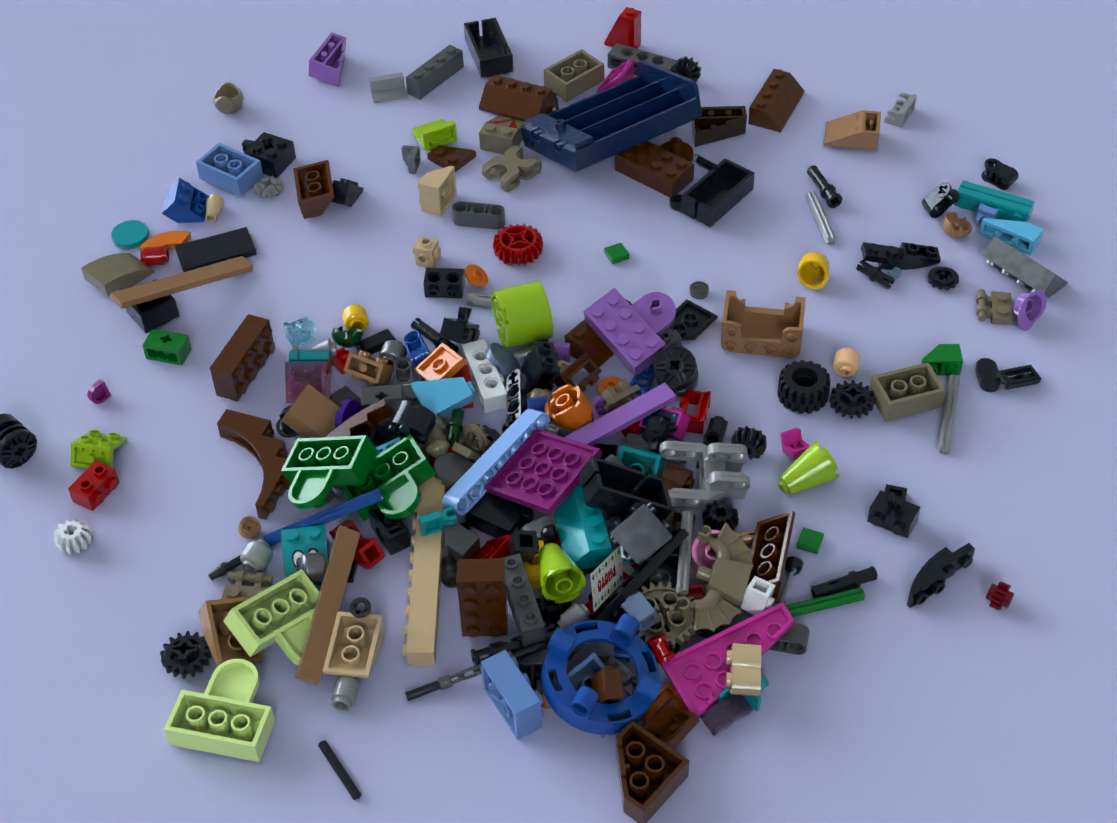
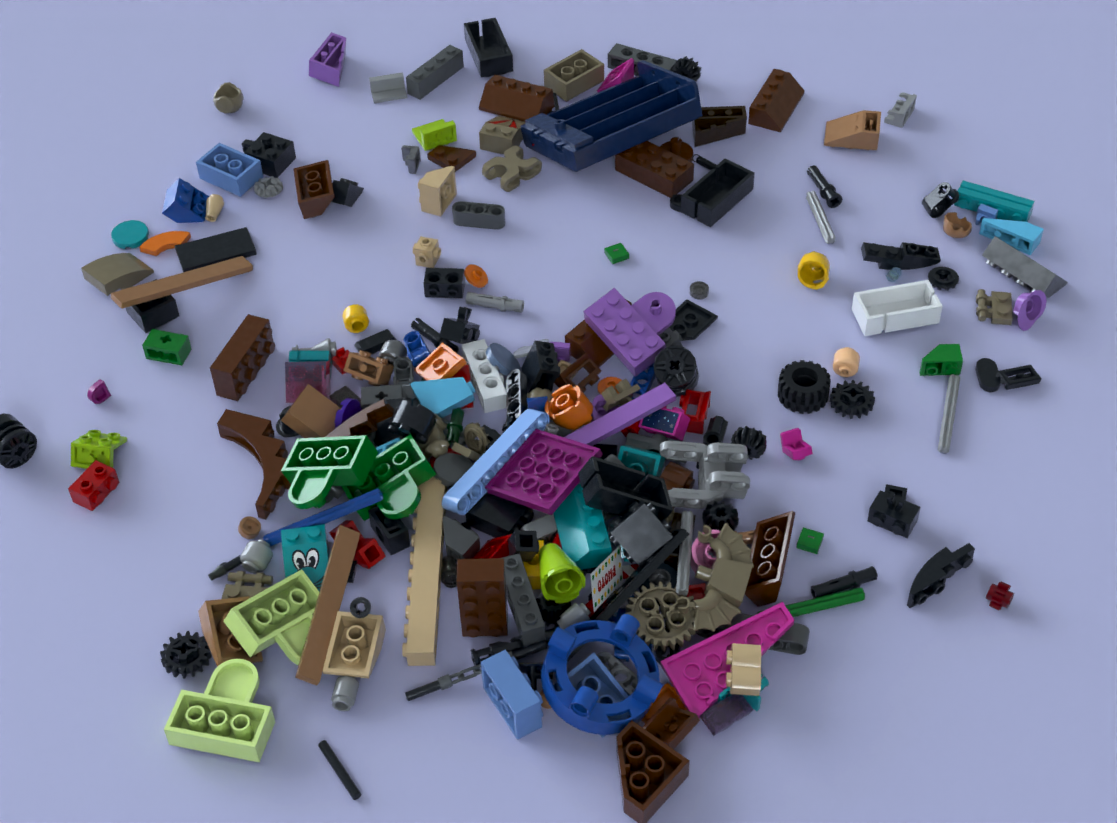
(72, 536): white gear -> none
(154, 255): red brick -> none
(300, 332): clear light blue brick -> none
(313, 565): flat silver head -> none
(346, 338): dark green hair -> none
(434, 522): teal plate -> none
(518, 244): red gear -> none
(522, 314): lime brick -> none
(548, 533): black hinge -> none
(608, 685): reddish brown brick -> none
(626, 29): red slope -> none
(640, 609): sand blue brick -> none
(658, 430): black bracket -> none
(660, 647): red bush -> none
(758, 596): white brick -> none
(762, 329): medium nougat windscreen -> none
(793, 567): hinge -> none
(808, 470): lime cone -> none
(875, 274): black pin -> none
(896, 307): none -> white piece
(907, 391): dark tan brick -> none
(1000, 174): black piece -> none

